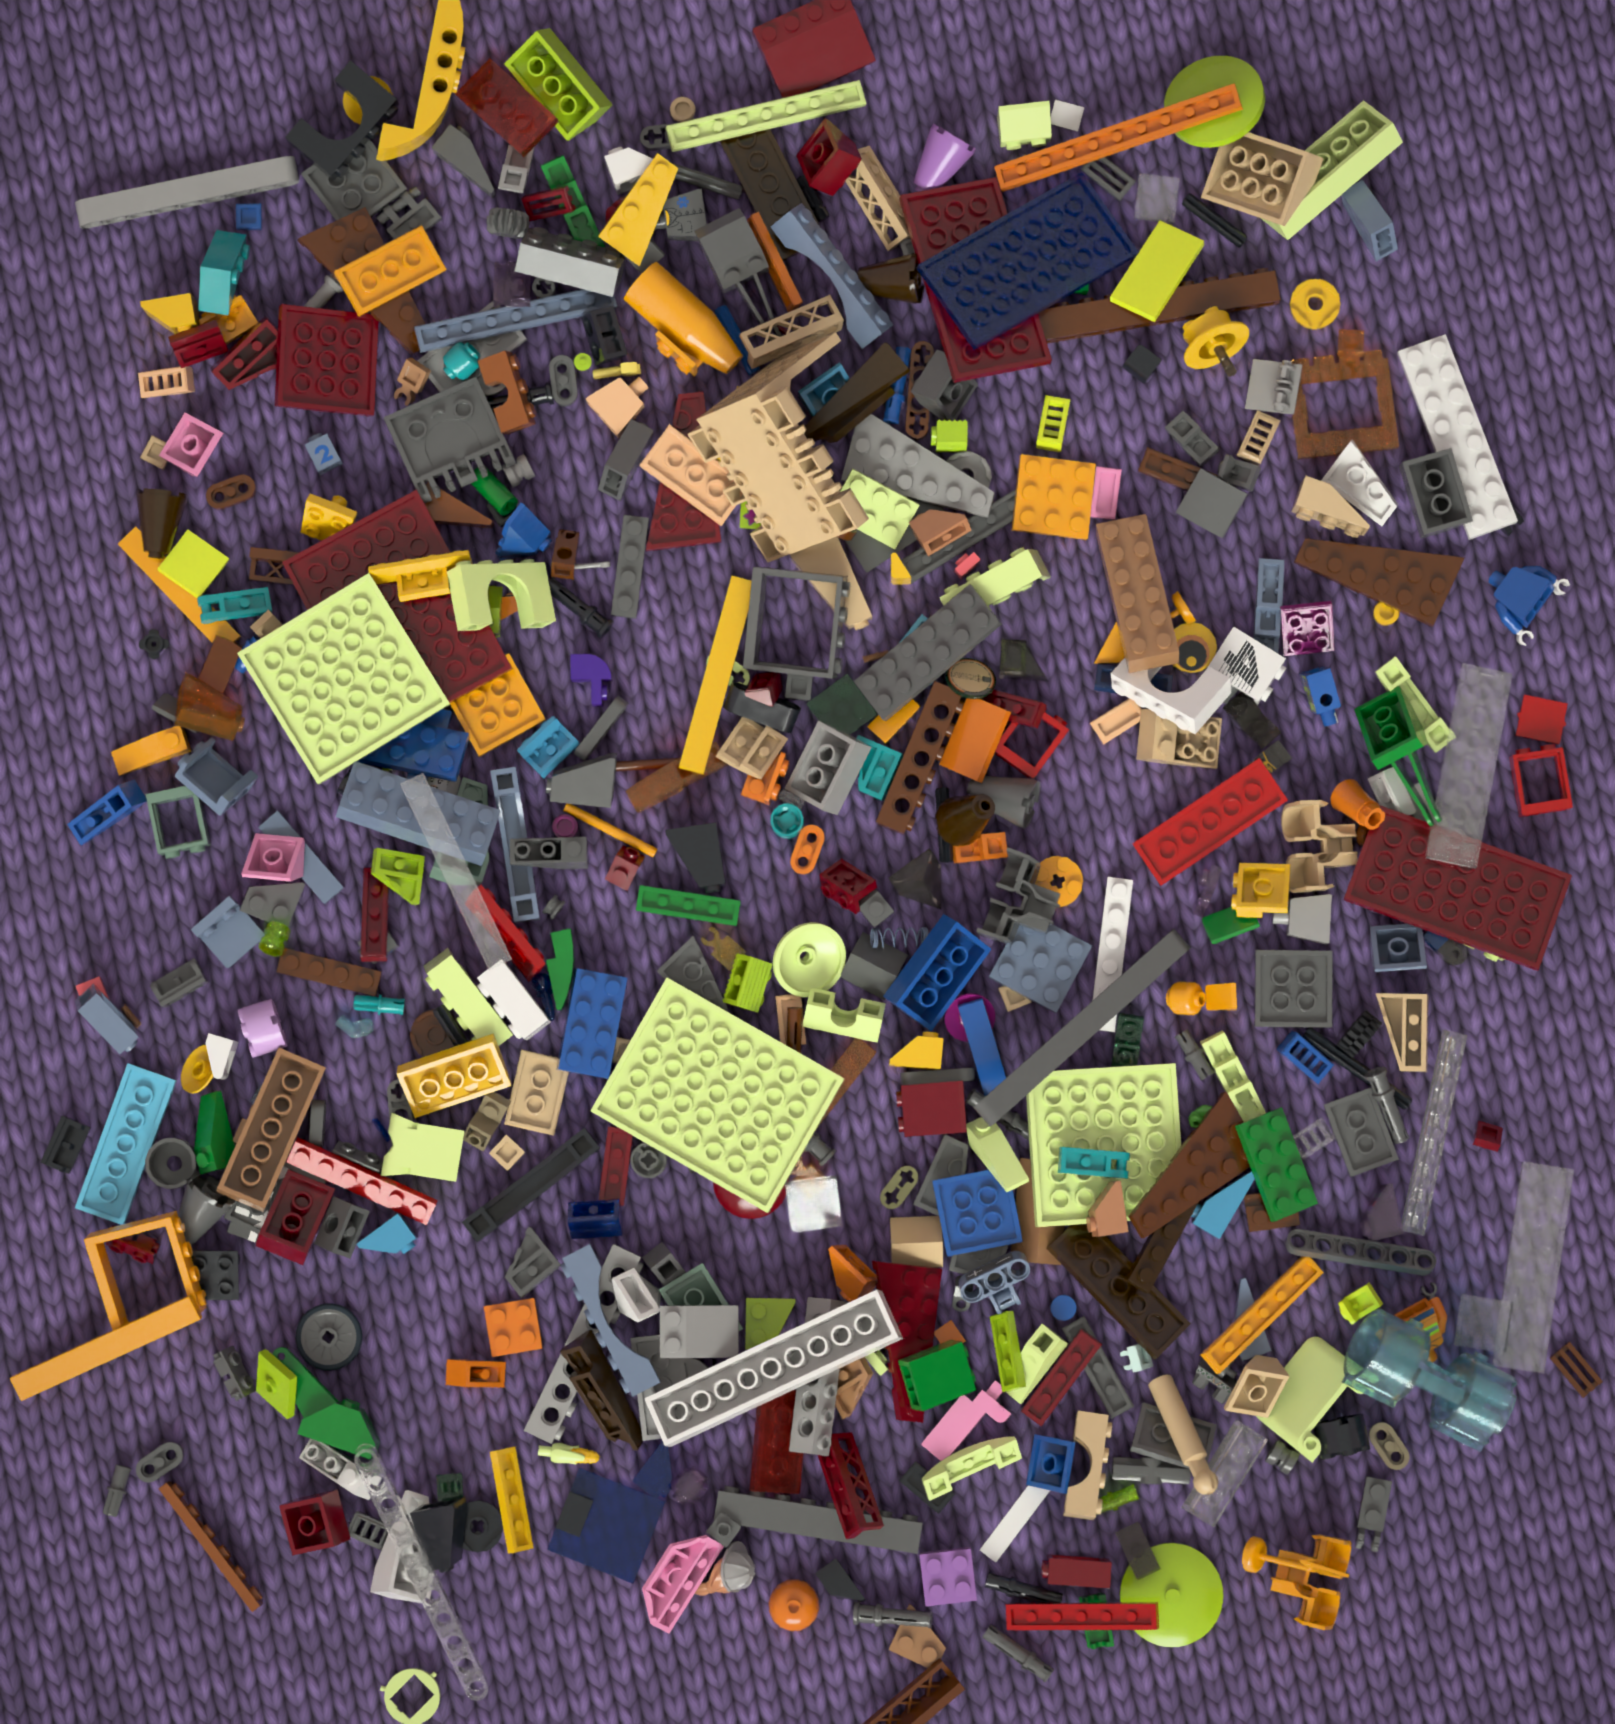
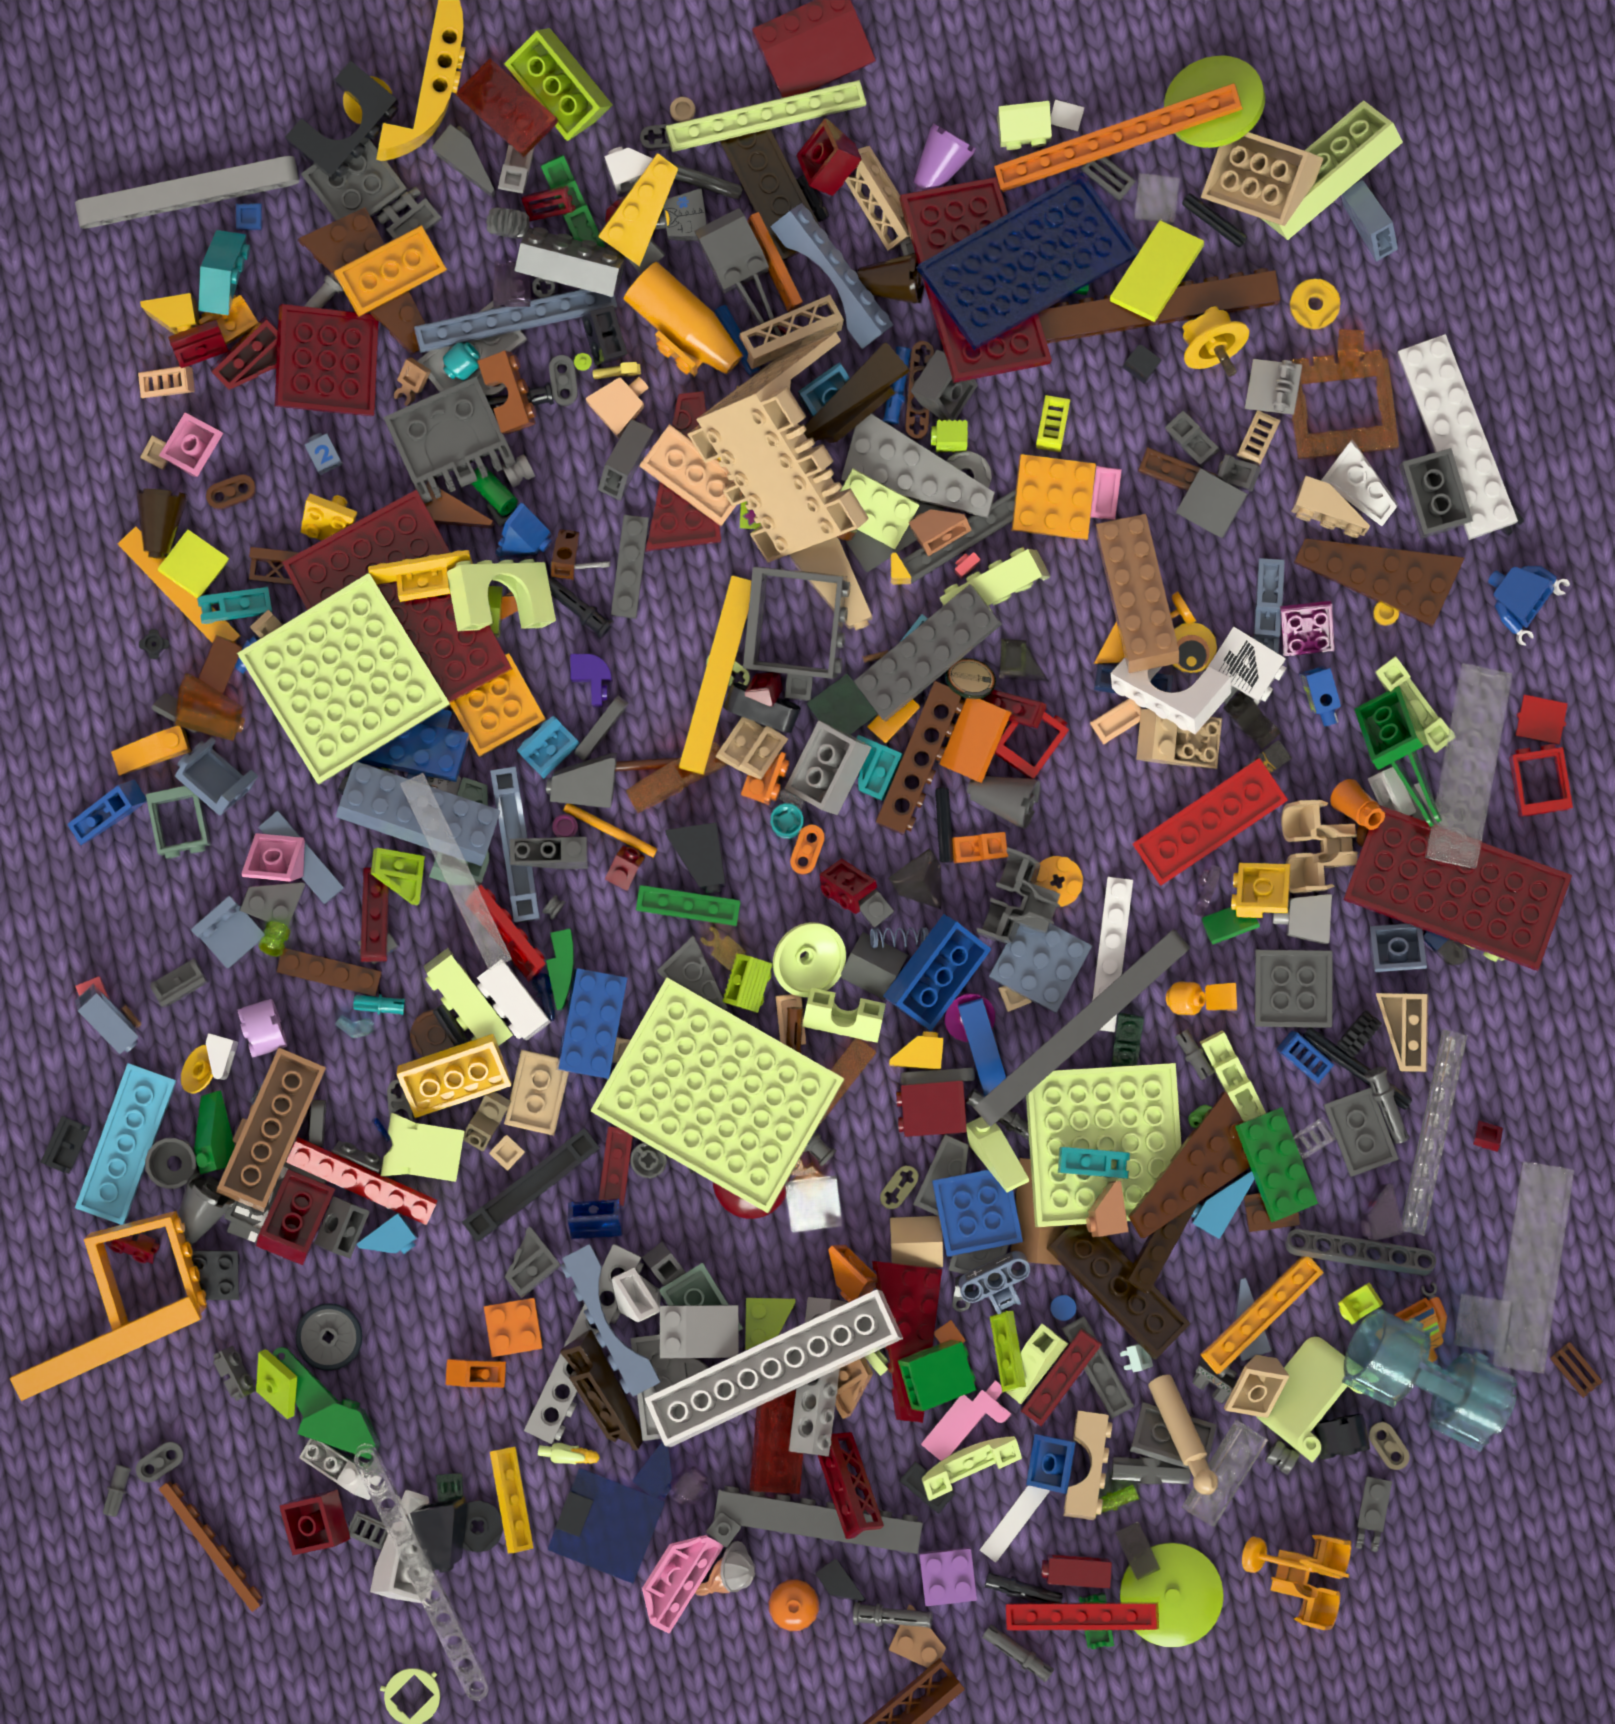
(963, 818): dark brown cone -> none

